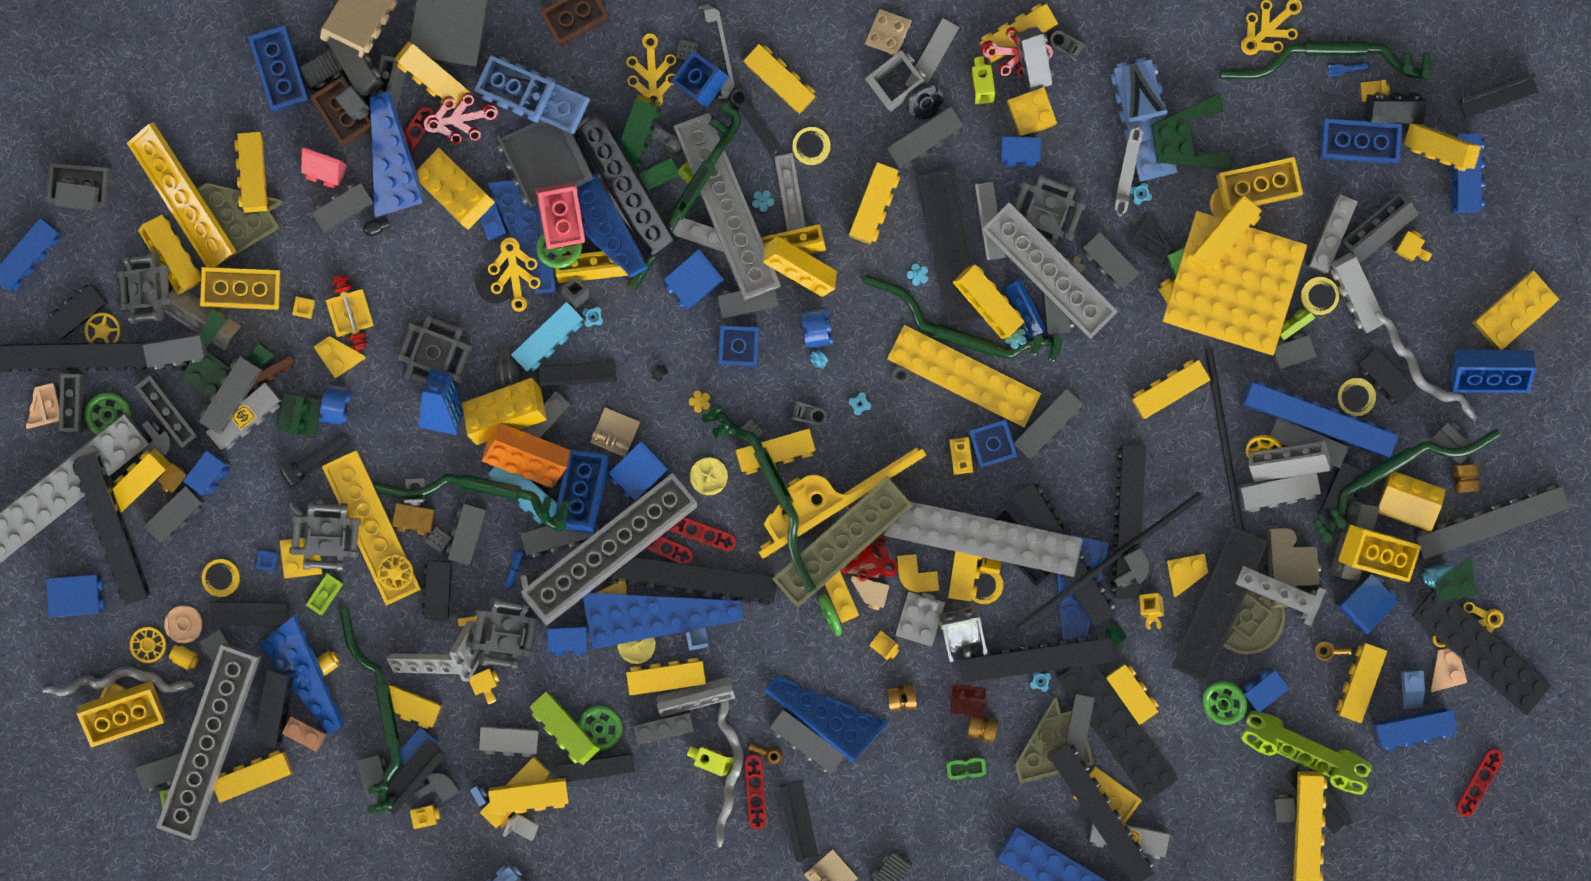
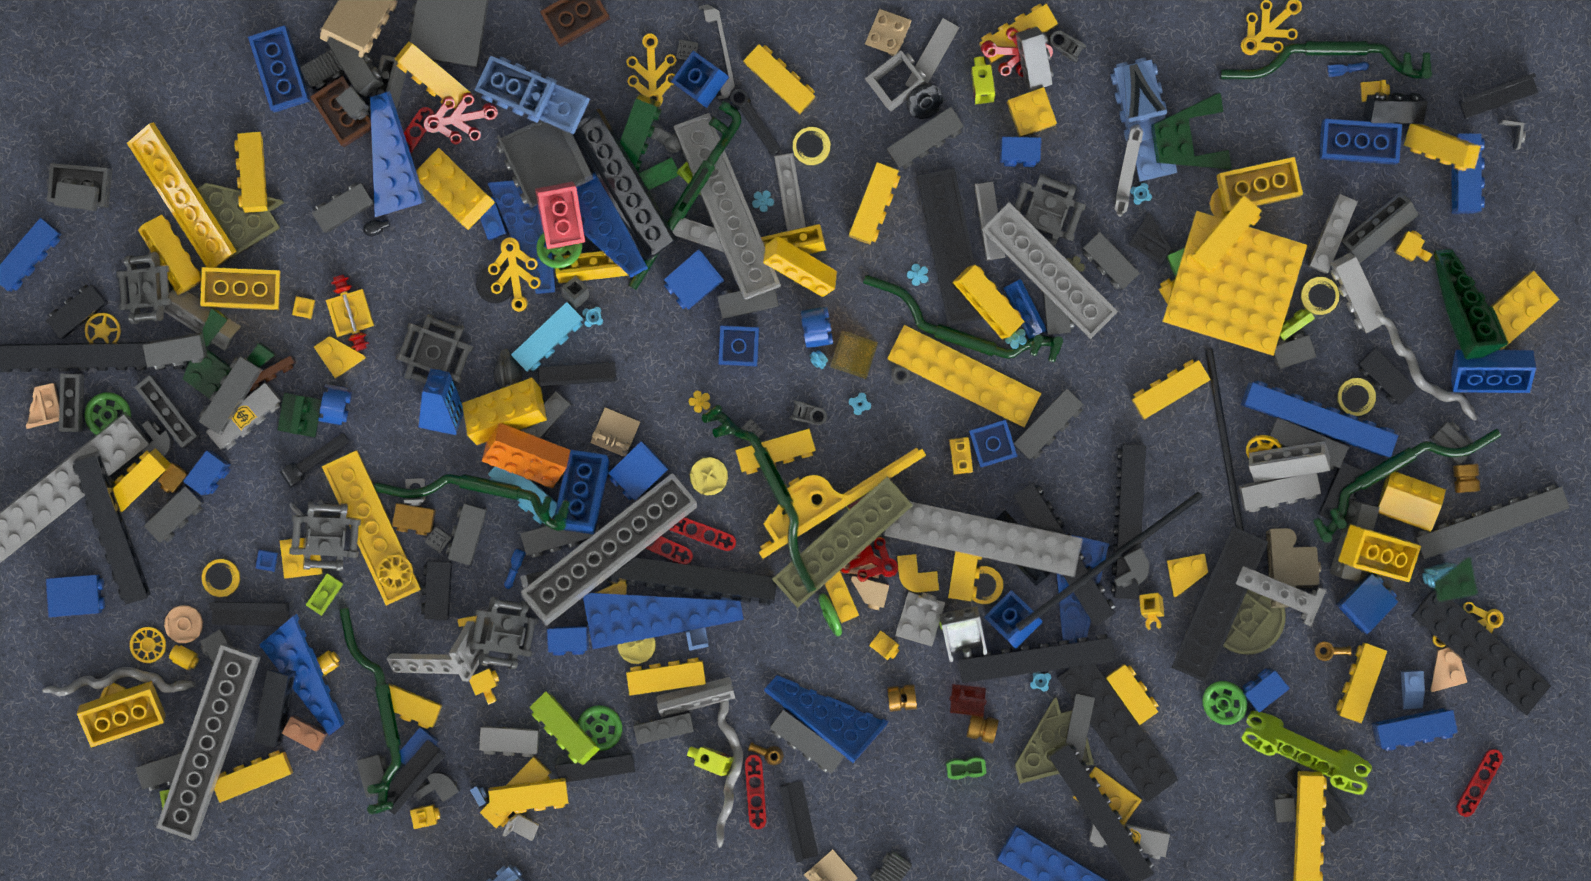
(322, 167): coral slope -> none
(658, 372): black plate -> none
(854, 354): none -> clear yellow slope
(990, 565): yellow tile -> none
(1006, 616): none -> blue brick
(1116, 633): dark green tile -> none
(1470, 316): none -> dark green wedge
(1520, 137): none -> light grey bracket

